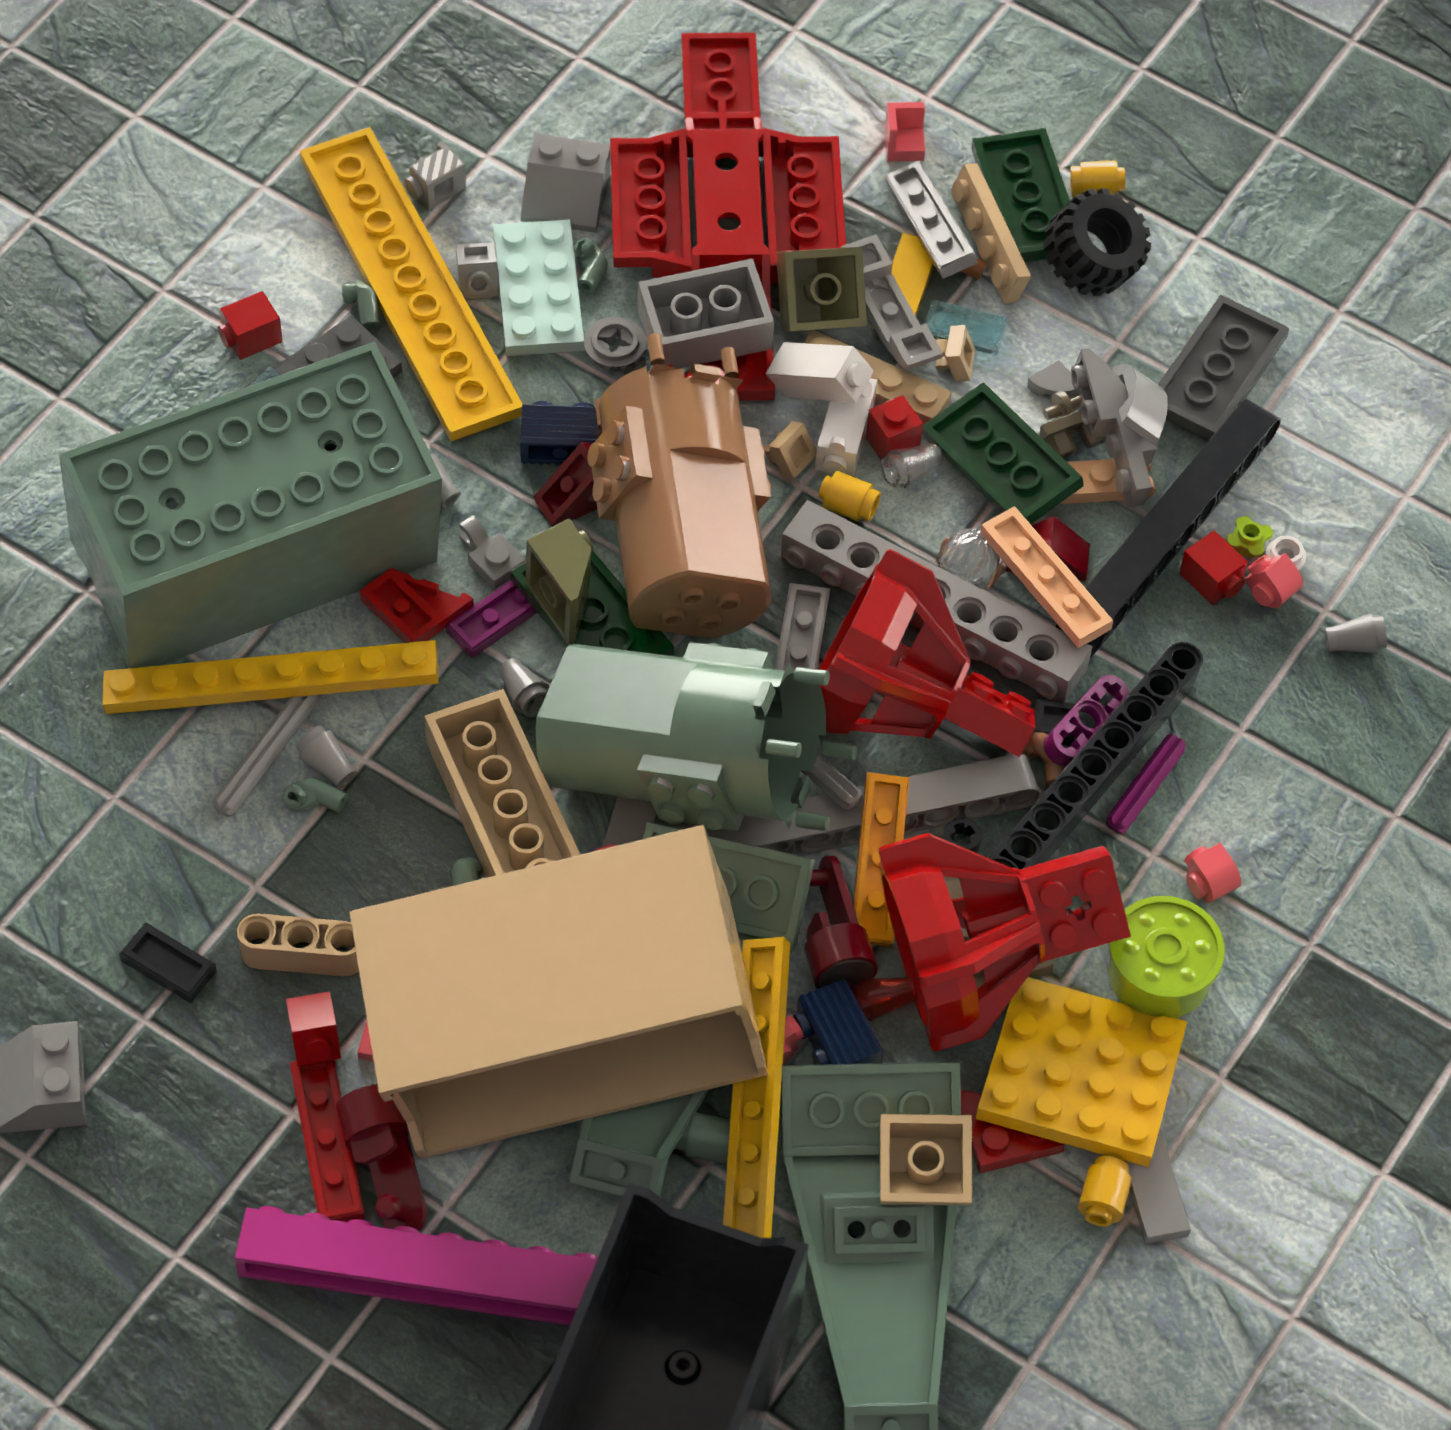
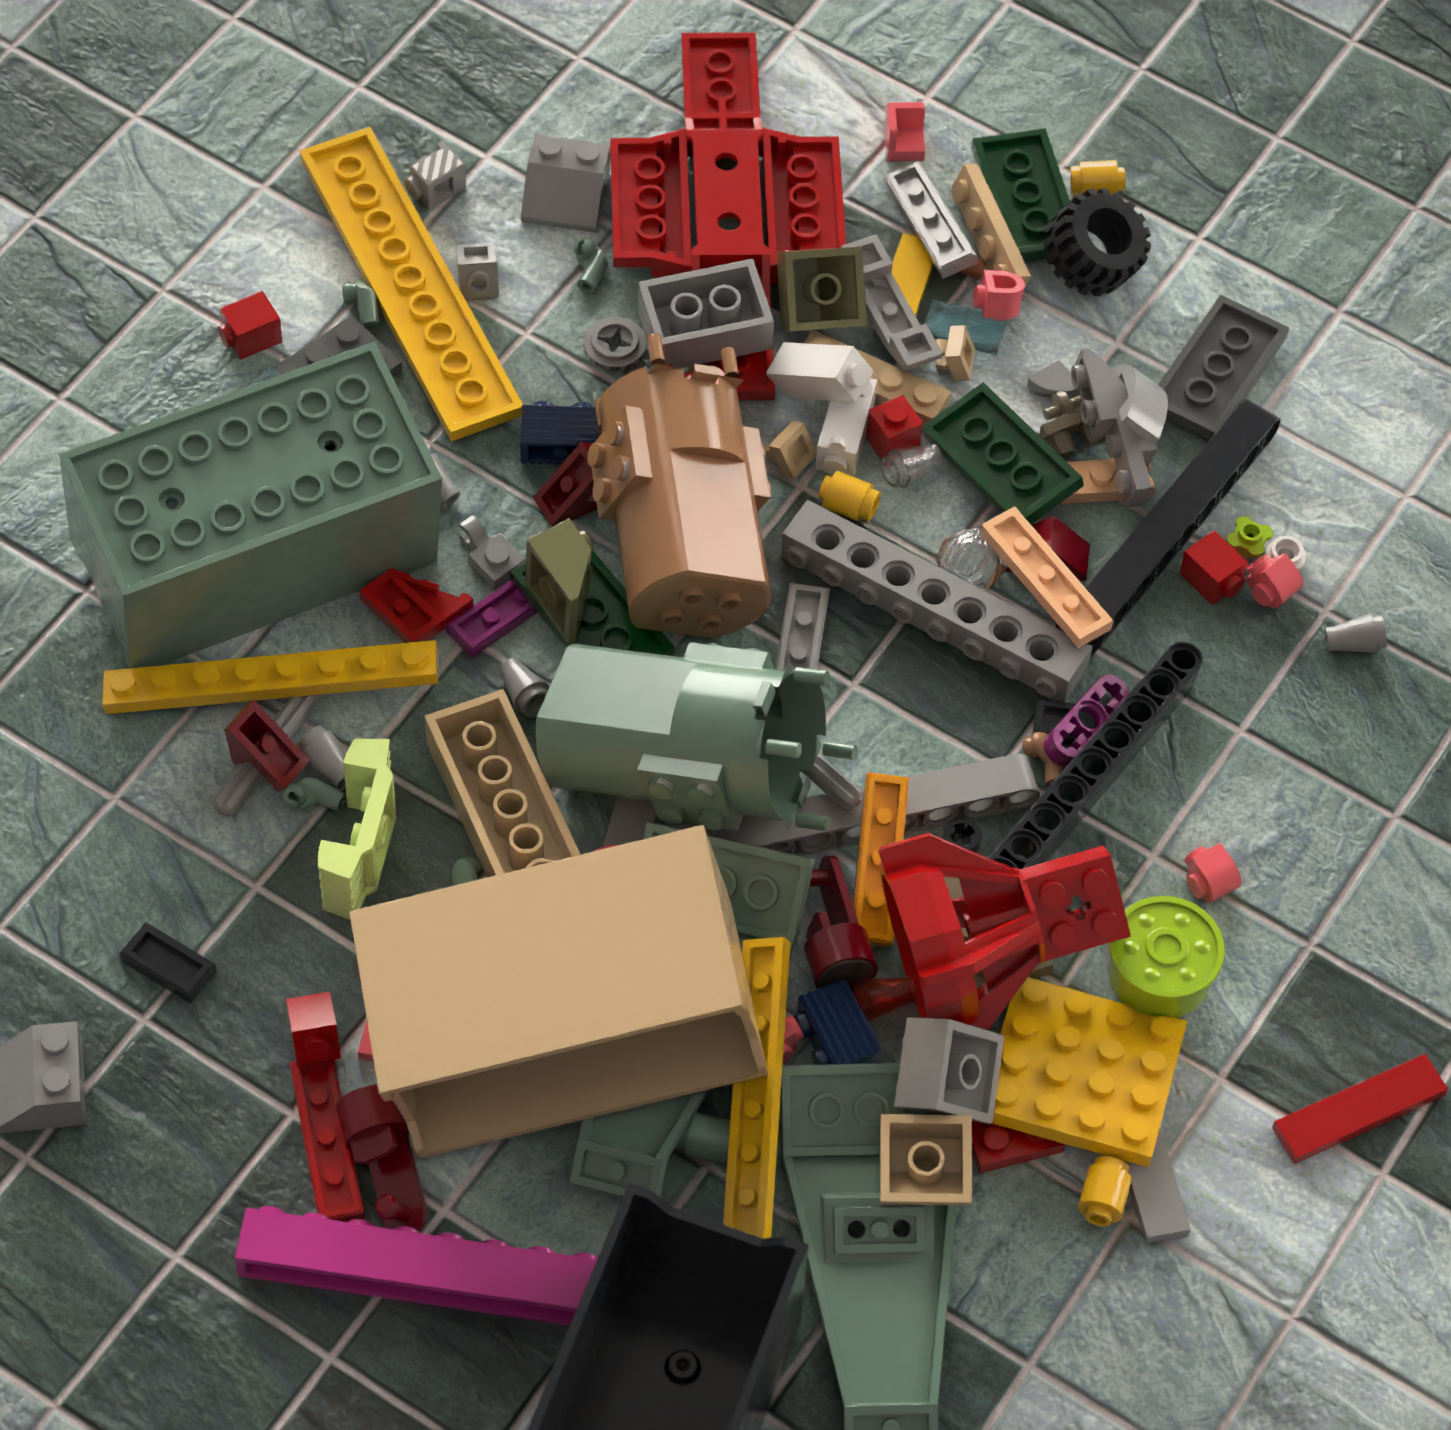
(259, 739): none -> dark red slope
(286, 931): tan beam -> none
(355, 869): none -> yellowish green plate
(538, 287): light aqua plate -> none
(919, 681): red plate -> none
(949, 1069): none -> light grey slope
(999, 295): none -> coral plate
(1145, 784): magenta axle -> none
(1359, 1108): none -> red tile

